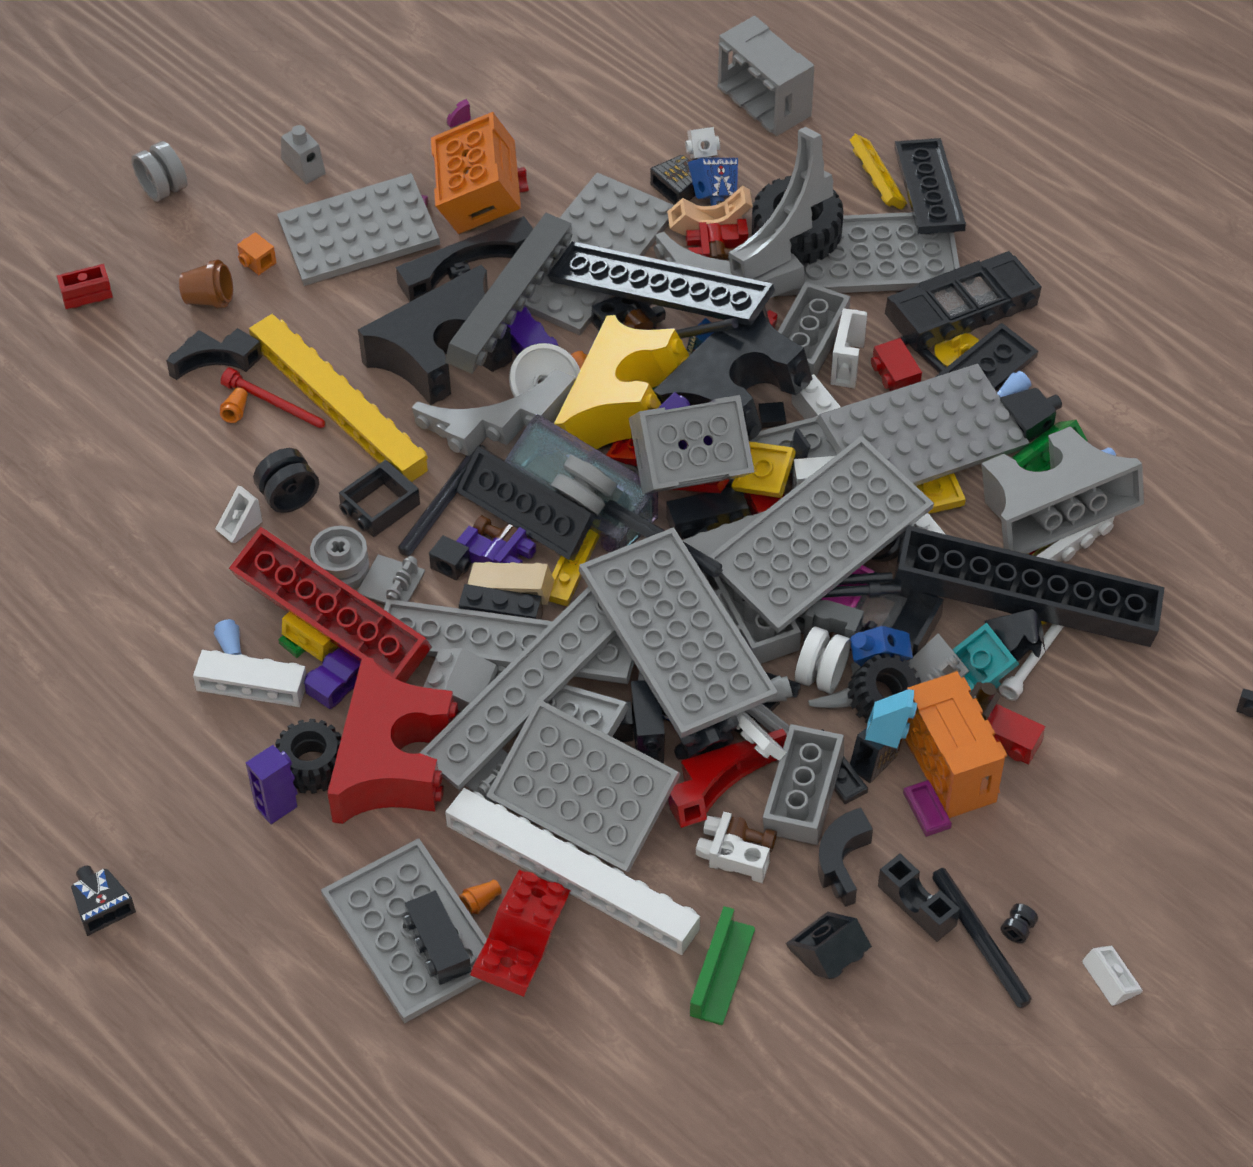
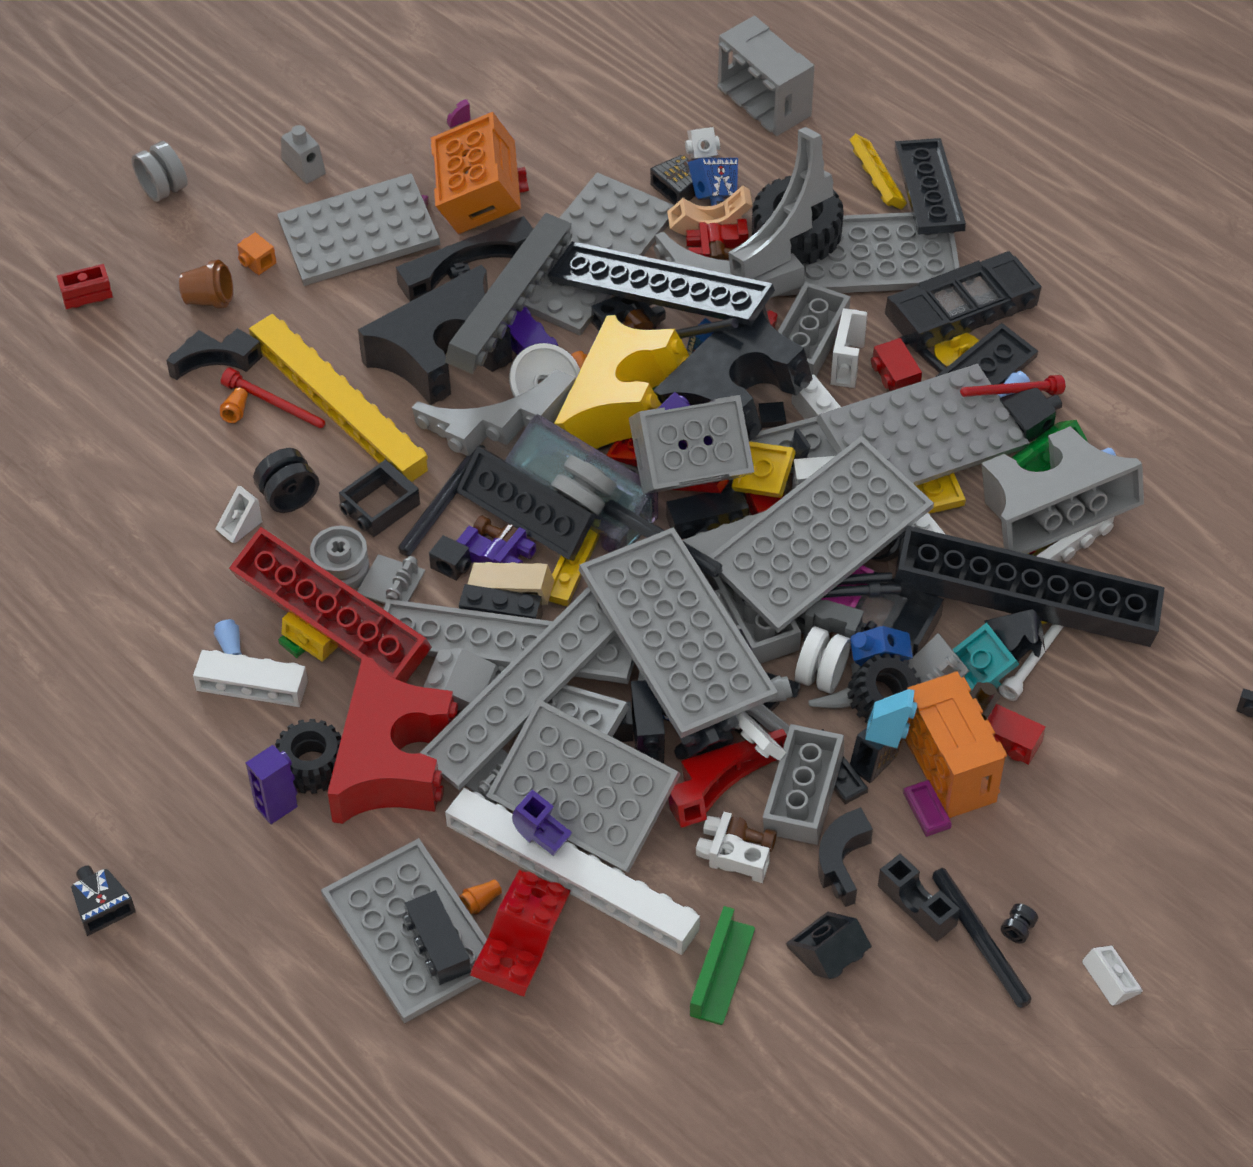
(332, 679): dark purple brick -> none
(535, 823): none -> dark purple brick
(1053, 385): none -> red piece

